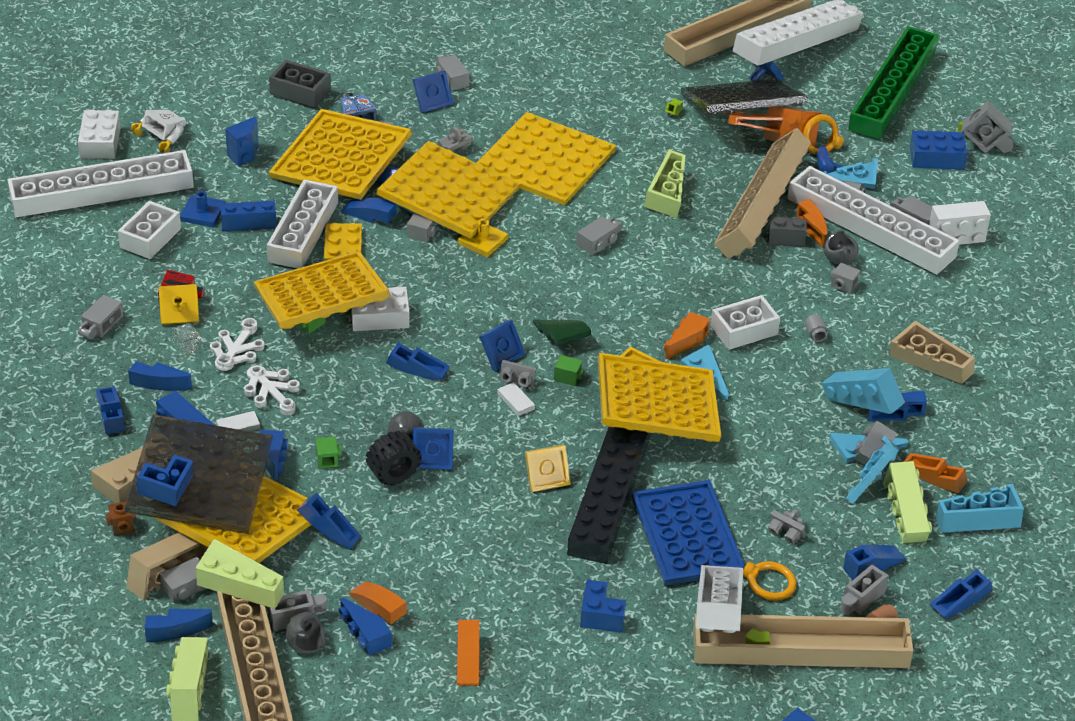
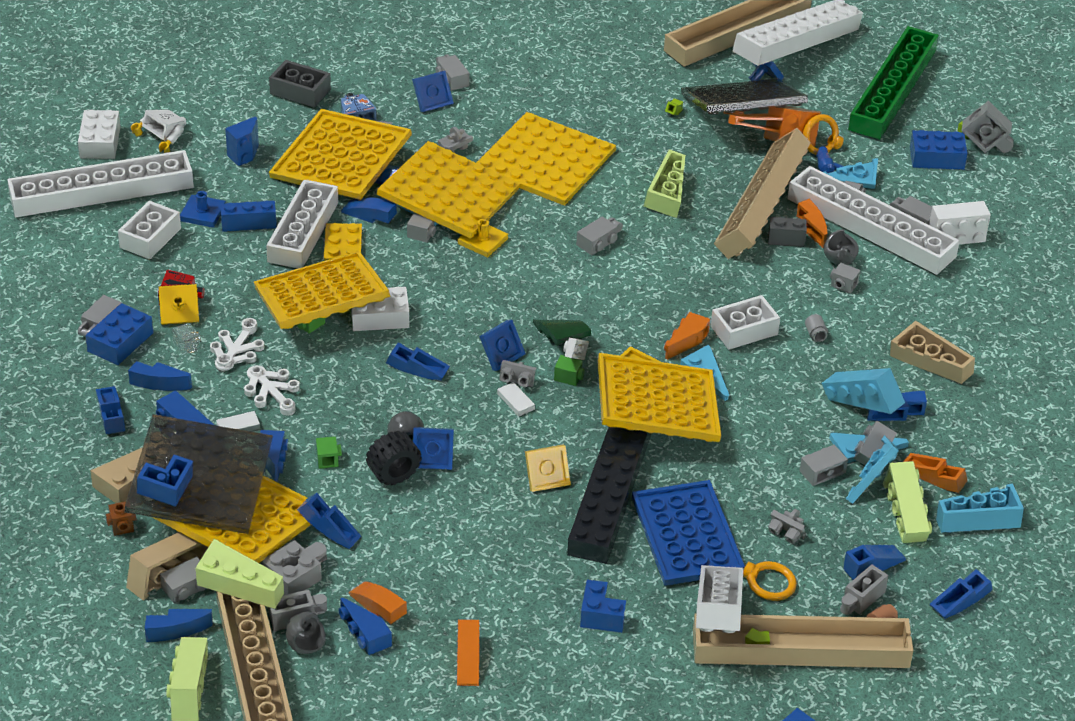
(119, 334): none -> blue brick
(297, 565): none -> light grey brick
(575, 348): none -> white plate
(823, 465): none -> light grey brick

